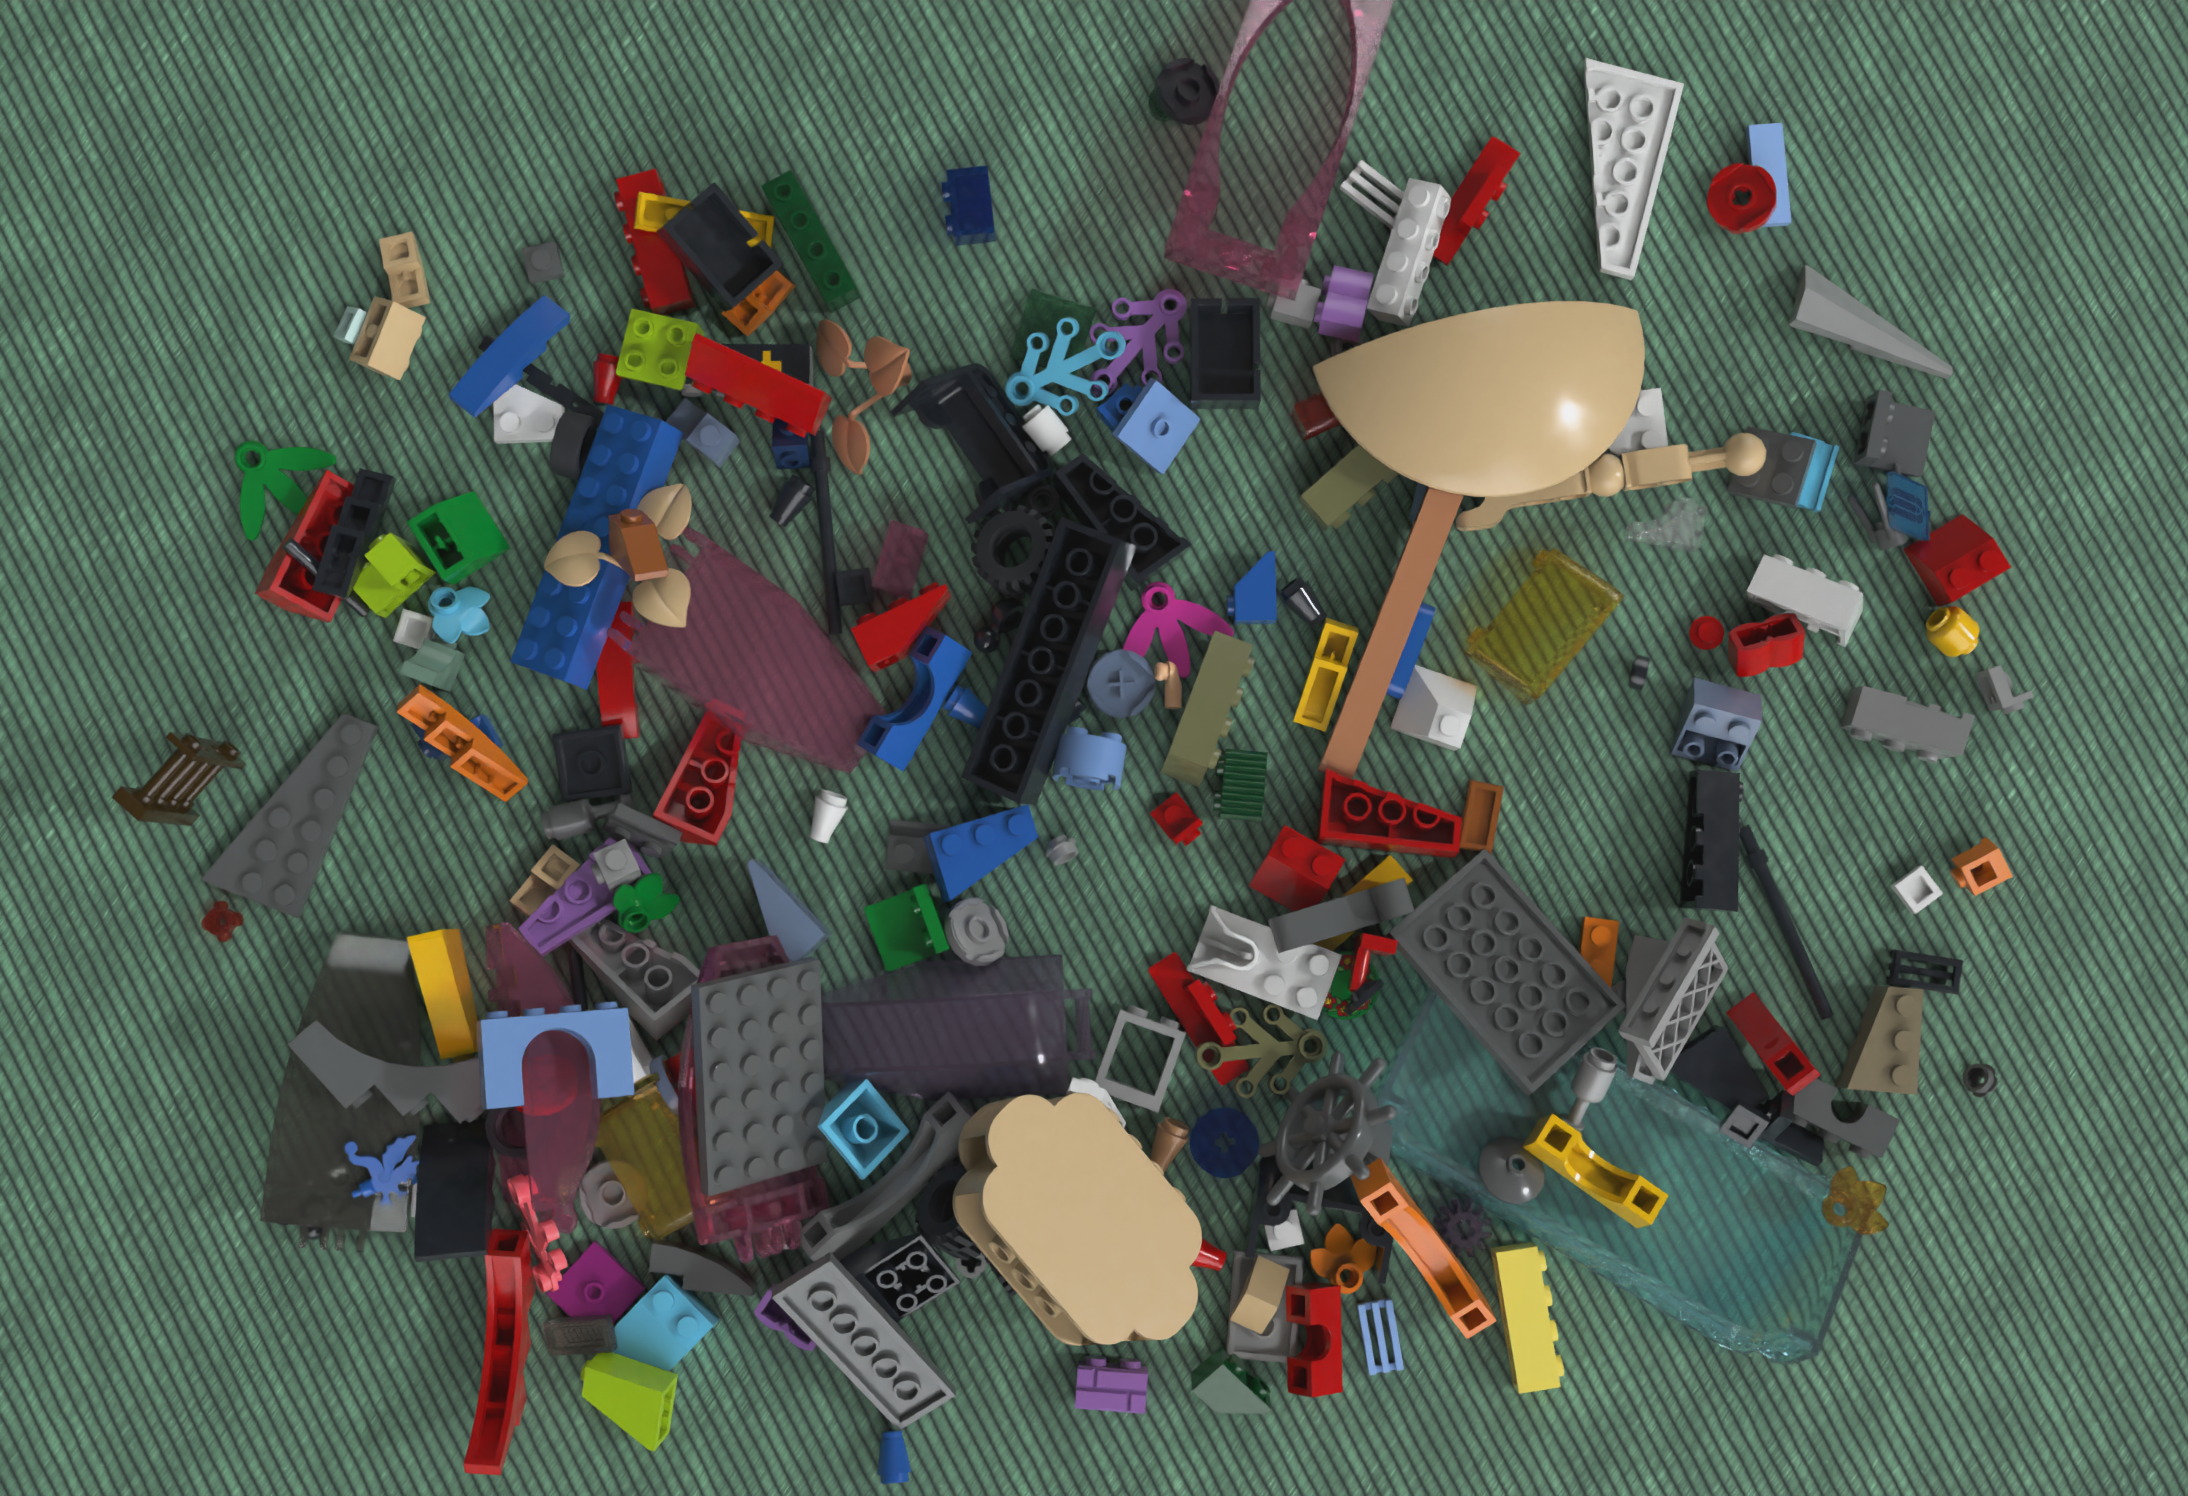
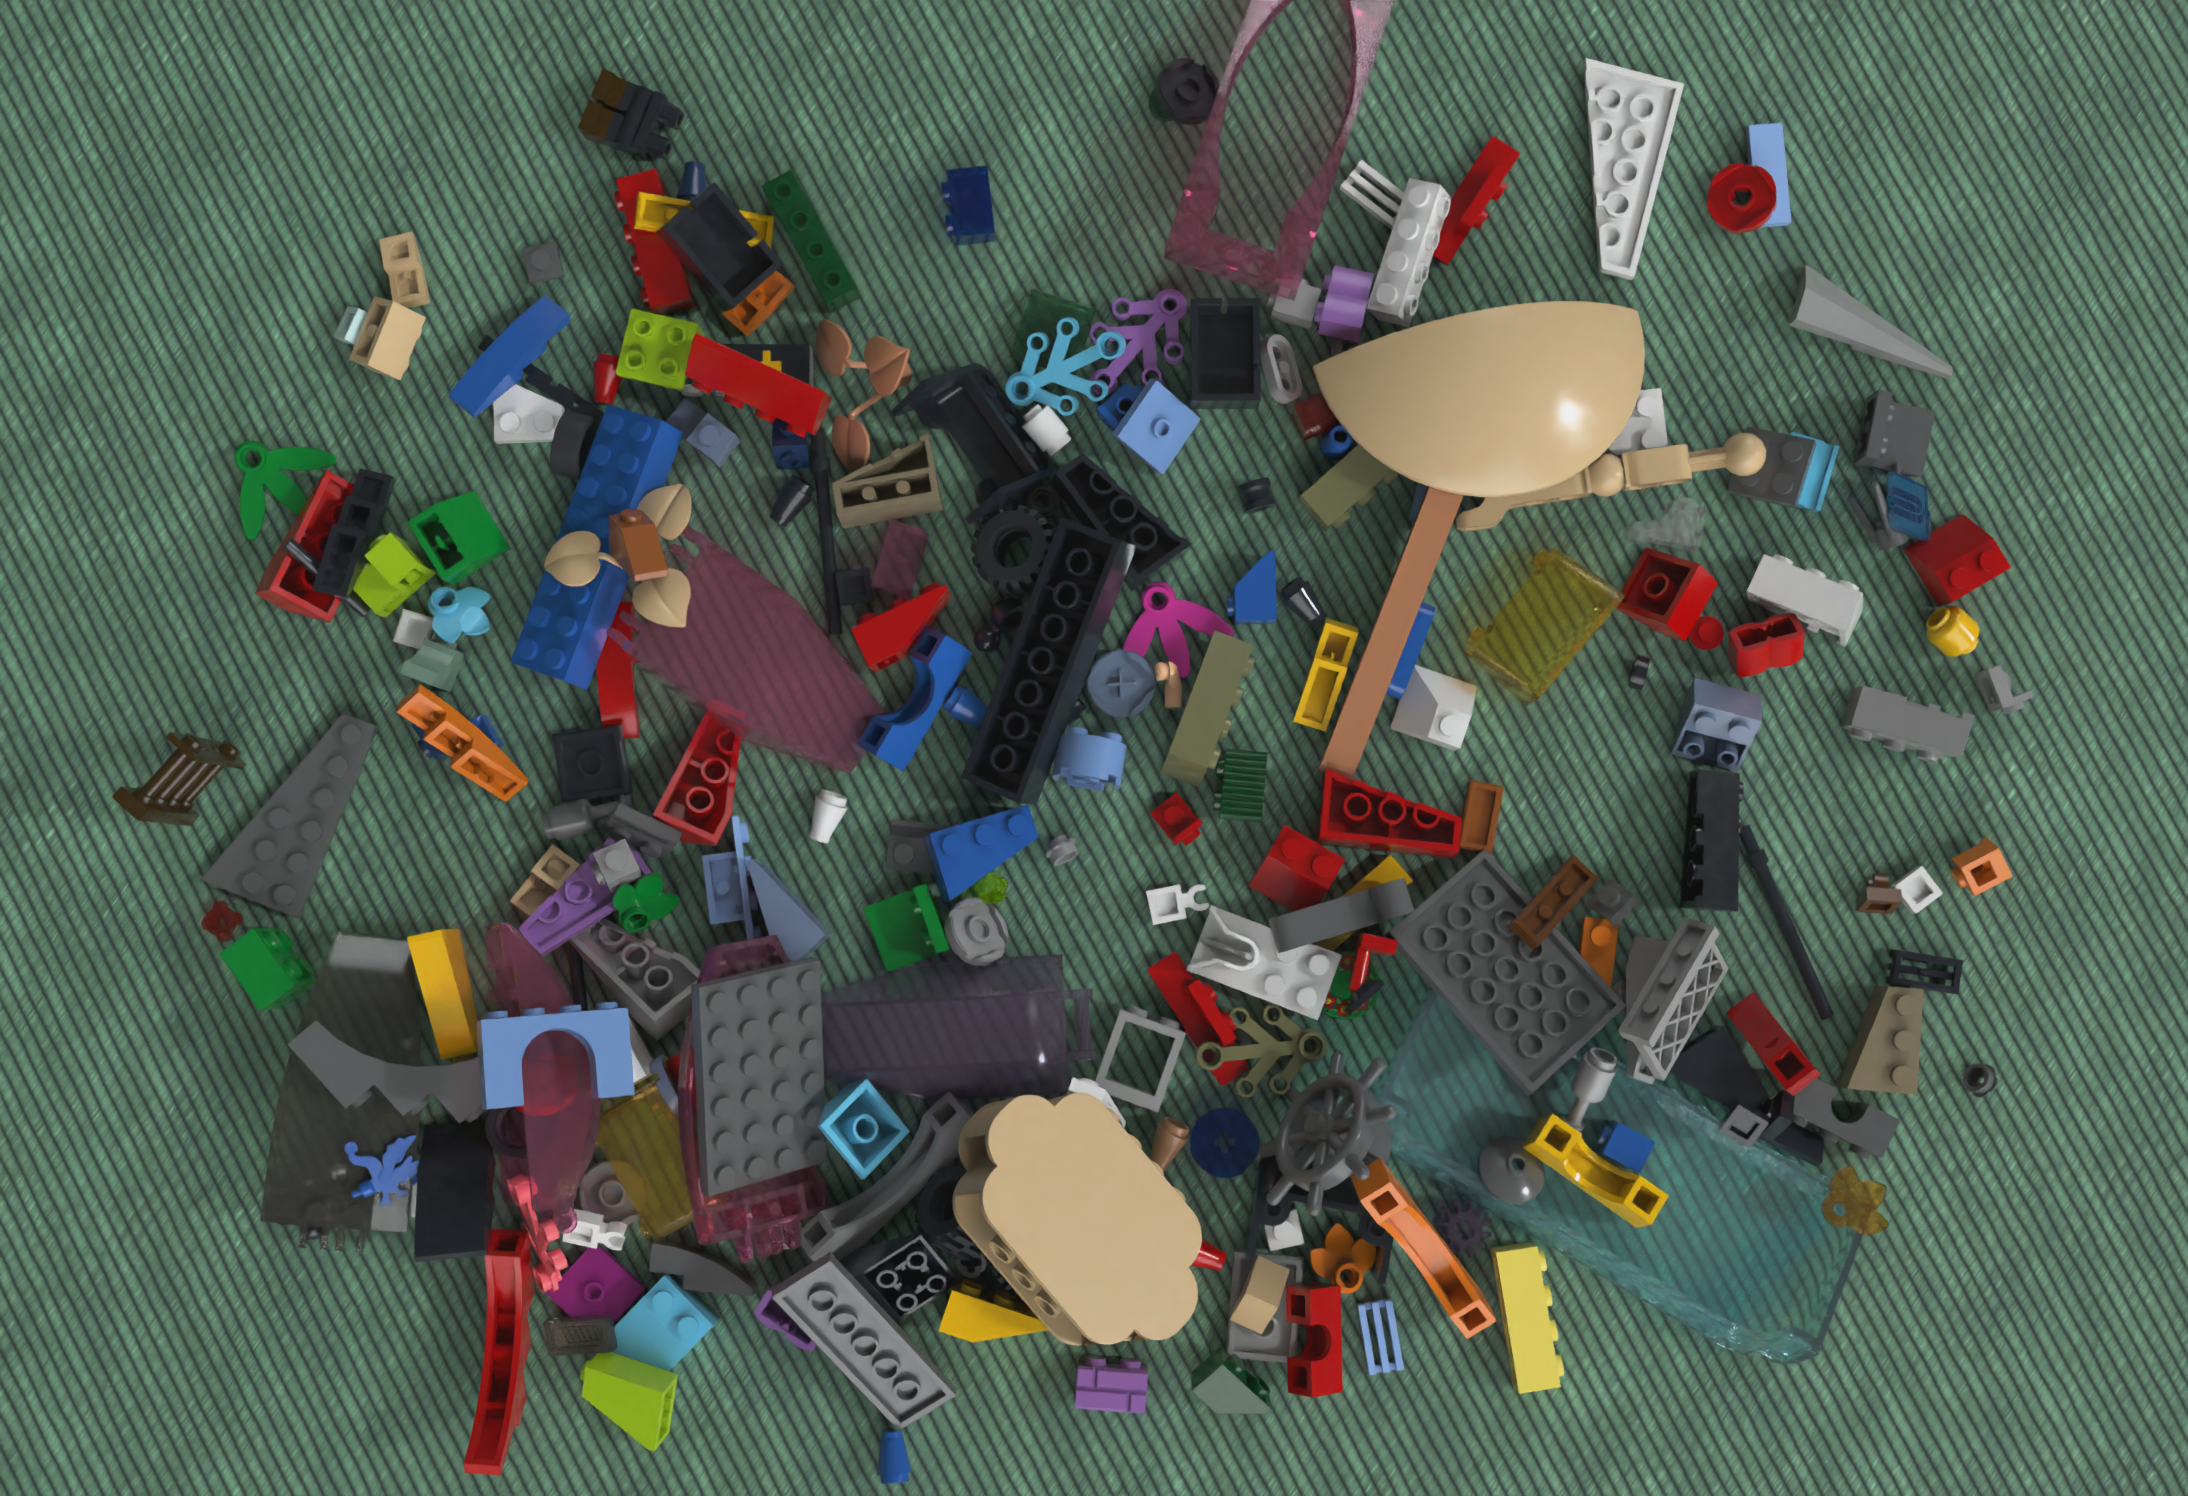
(268, 967): none -> green brick
(592, 1231): none -> white plate
(629, 117): none -> black hips
(693, 181): none -> dark blue cone
(728, 884): none -> light blue bracket
(891, 488): none -> dark tan wedge
(986, 1315): none -> yellow slope
(991, 888): none -> clear neon green plate
(1169, 903): none -> white plate
(1256, 495): none -> black wheel
(1280, 369): none -> light grey plate
(1332, 448): none -> blue cone
(1552, 902): none -> reddish brown tile
(1612, 902): none -> flat silver plate
(1624, 1145): none -> blue brick
(1666, 593): none -> red slope
(1878, 896): none -> reddish brown tile

